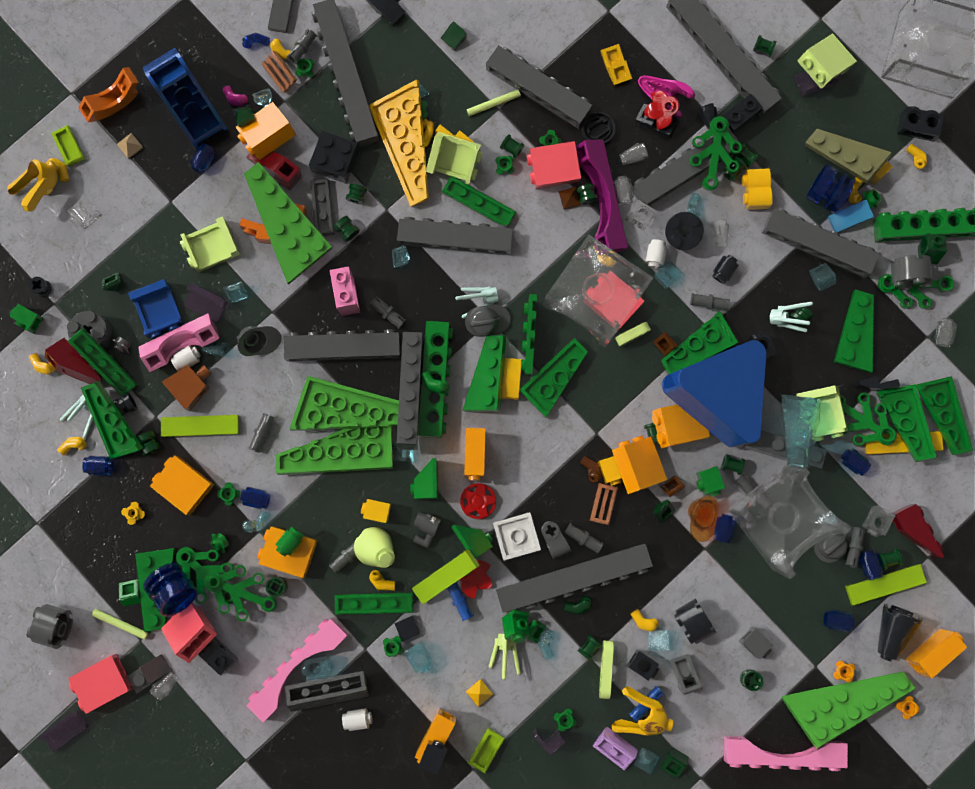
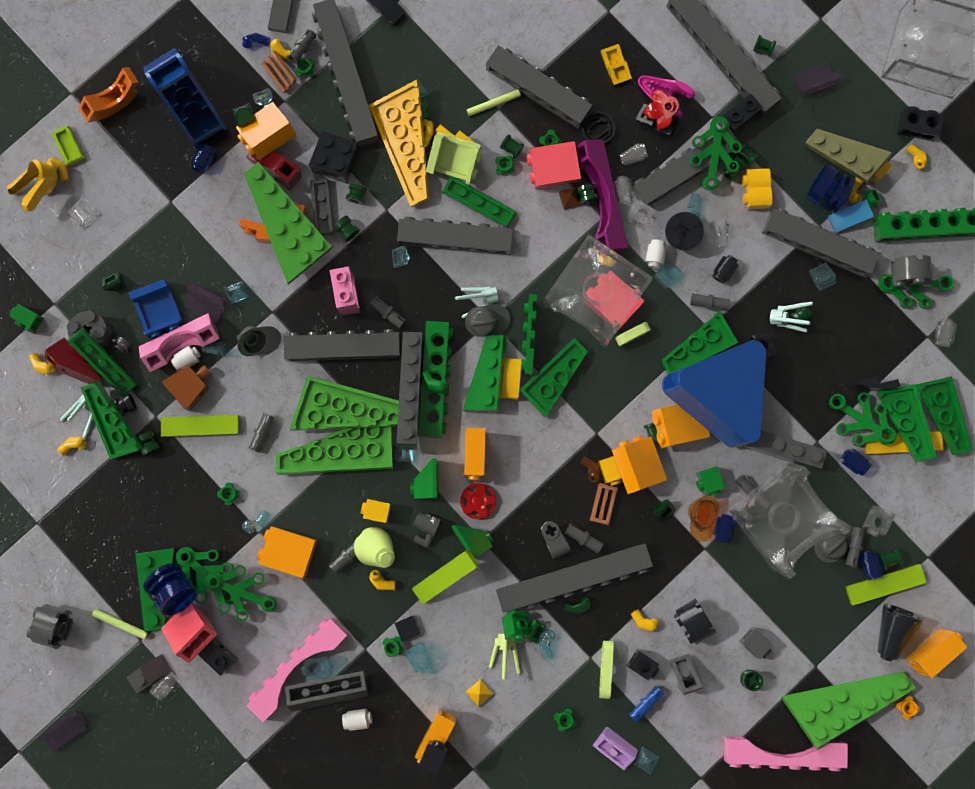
(34, 286): black bush -> none
(97, 465): clear blue brick -> none
(100, 683): coral brick -> none
(127, 512): yellow plate -> none
(129, 145): tan slope -> none
(129, 593): green slope -> none
(181, 485): light orange brick -> none
(210, 245): yellowish green panel -> none
(219, 542): green plate -> none
(234, 99): dark pink arm -> none
(255, 498): clear blue brick -> none
(278, 584): dark green wheel -> none
(289, 541): green brick -> none
(373, 603): green tile -> none
(454, 35): dark green slope -> none
(460, 601): blue pin -> none
(476, 580): red plate -> none
(486, 750): lime tile -> none
(516, 536): white plate -> none
(551, 743): clear purple panel -> none
(589, 648): dark green bush -> none
(654, 724): yellow piece -> none
(659, 640): clear light blue slope -> none
(665, 343): reddish brown slope -> none
(672, 486): reddish brown slope -> none
(675, 763): dark green slope -> none
(708, 113): black cone -> none
(733, 464): dark green bush -> none
(800, 425): clear light blue wedge -> none
(826, 60): yellowish green panel -> none
(832, 416): yellowish green panel -> none
(838, 620): clear blue brick -> none
(848, 676): light orange plate -> none
(856, 340): green wing -> none
(913, 526): dark red slope -> none
(933, 246): dark green brick -> none

